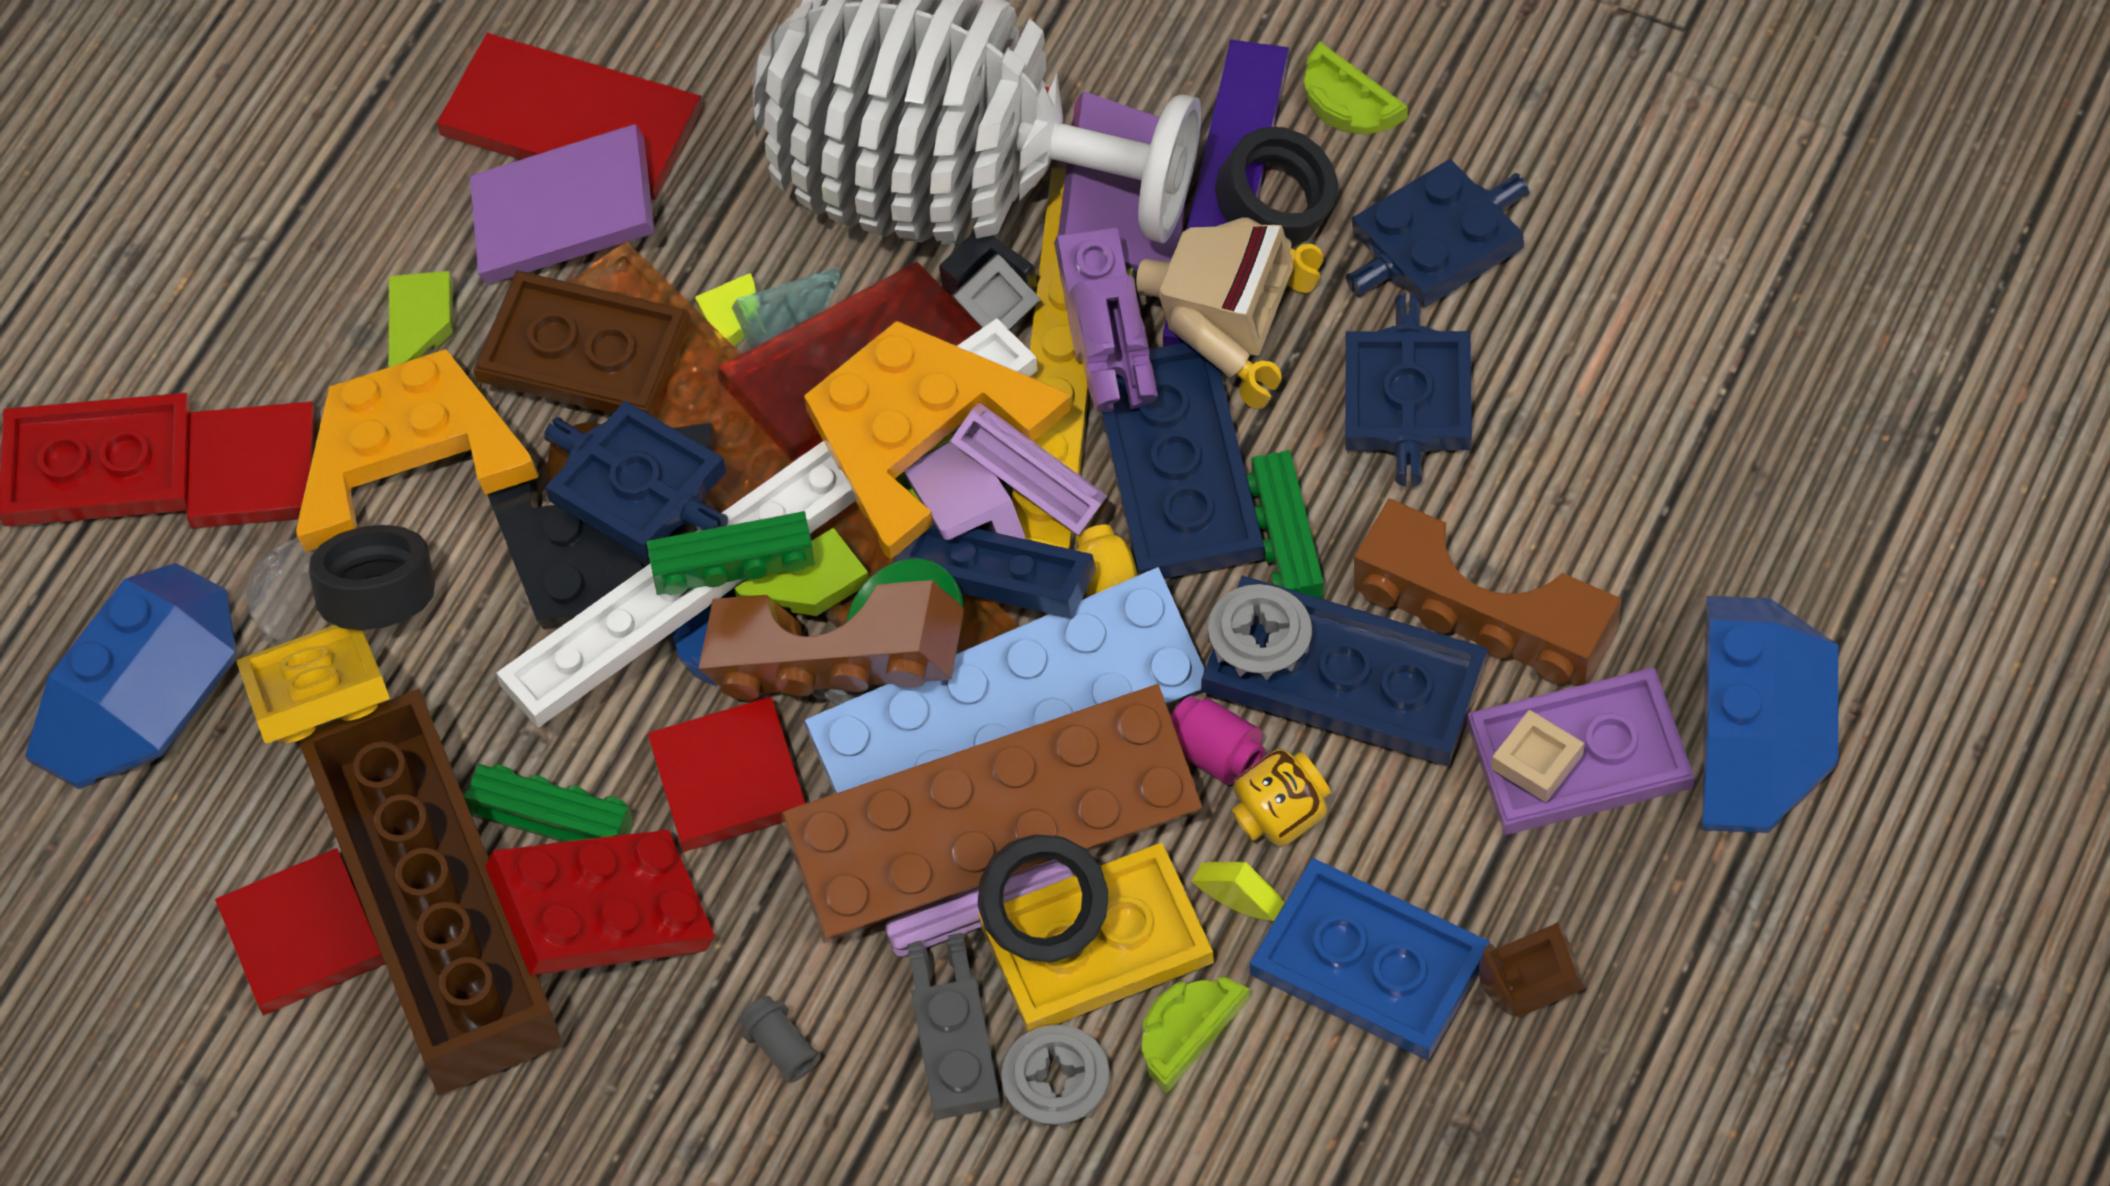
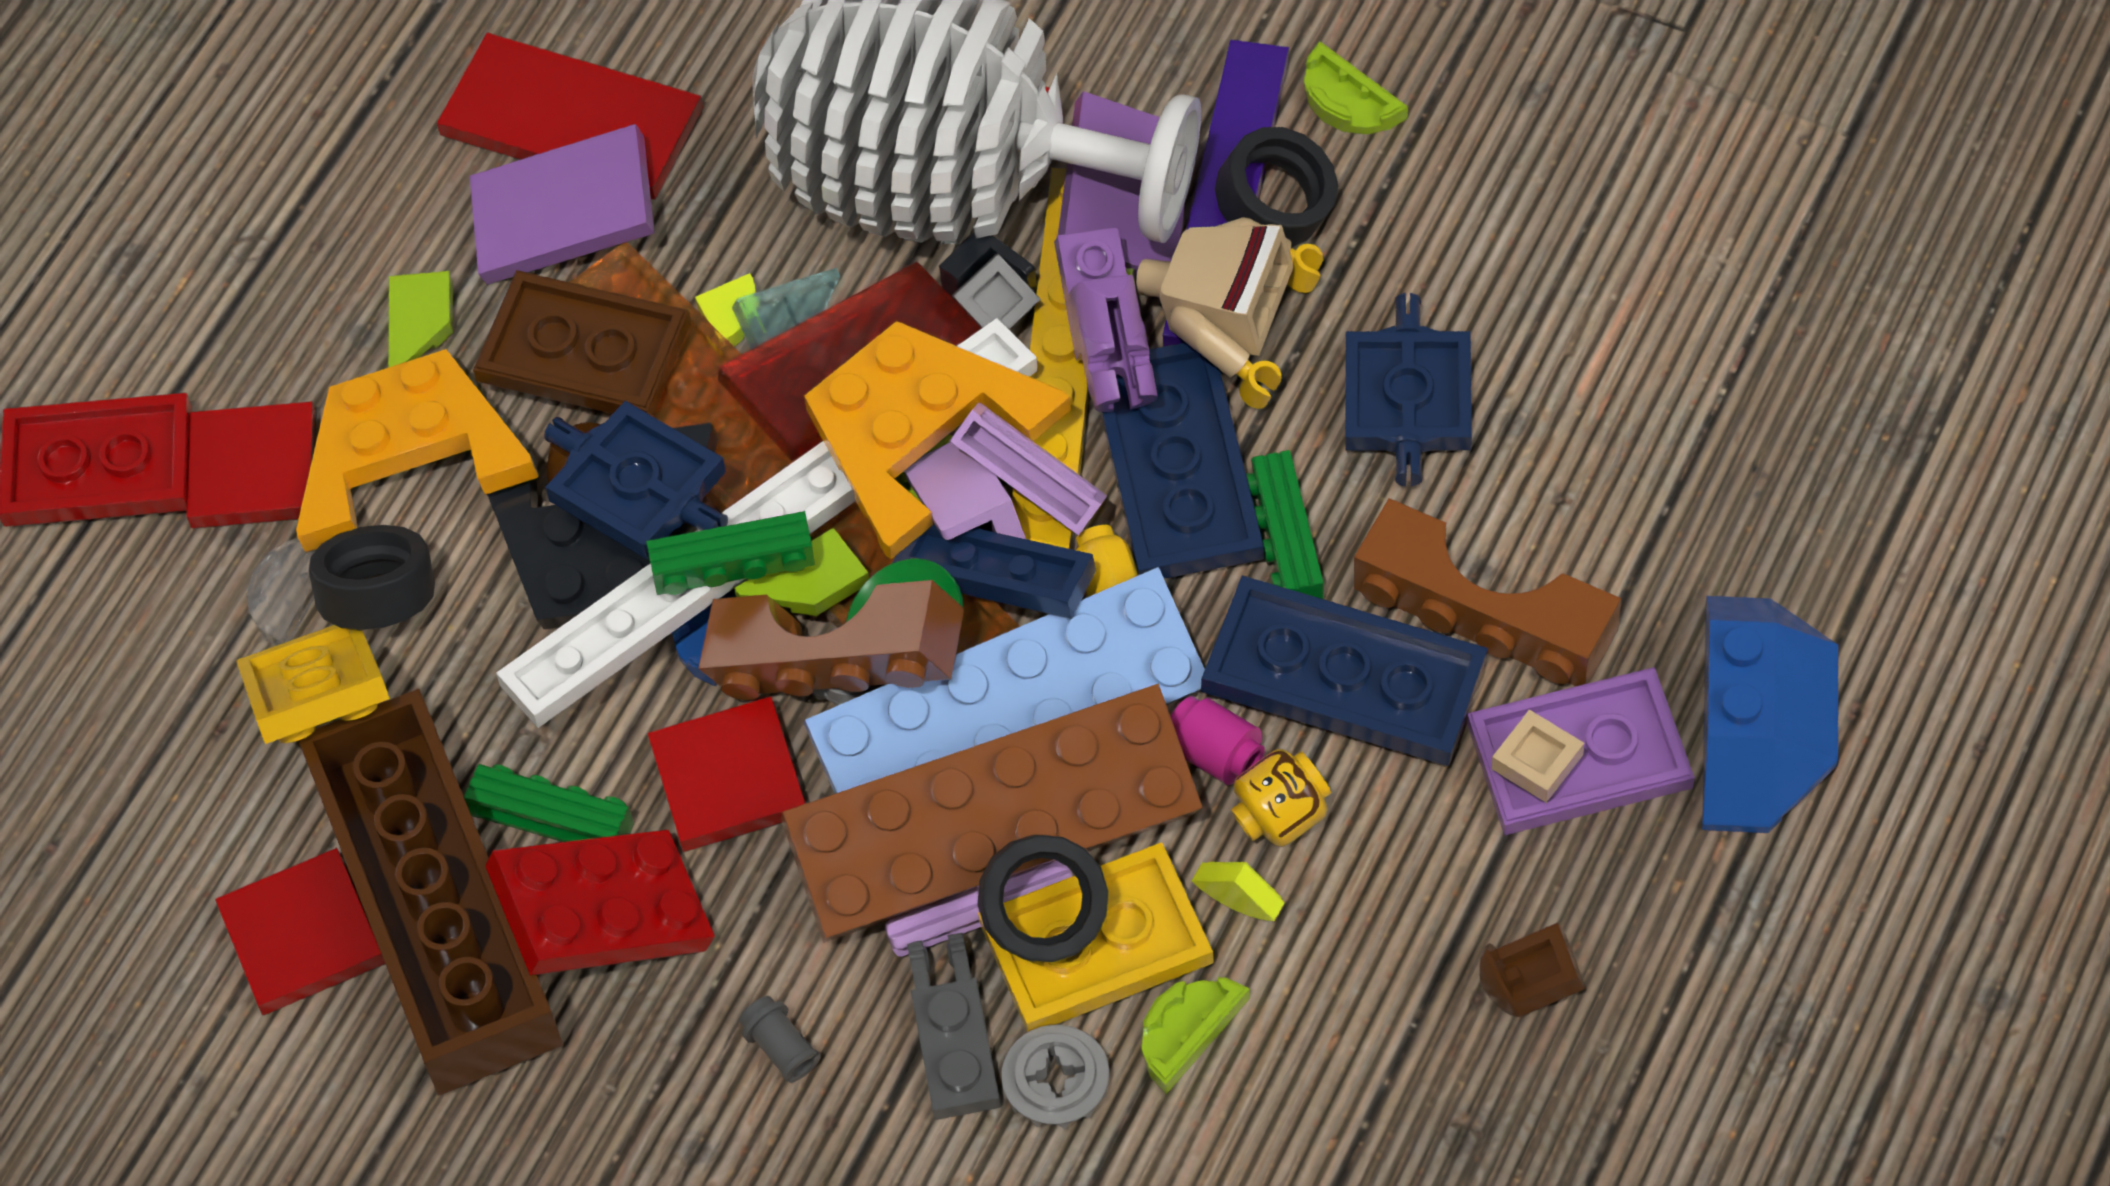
(133, 676): blue wedge -> none
(1280, 615): light grey gear -> none
(1369, 958): blue plate -> none
(1437, 233): dark blue plate -> none

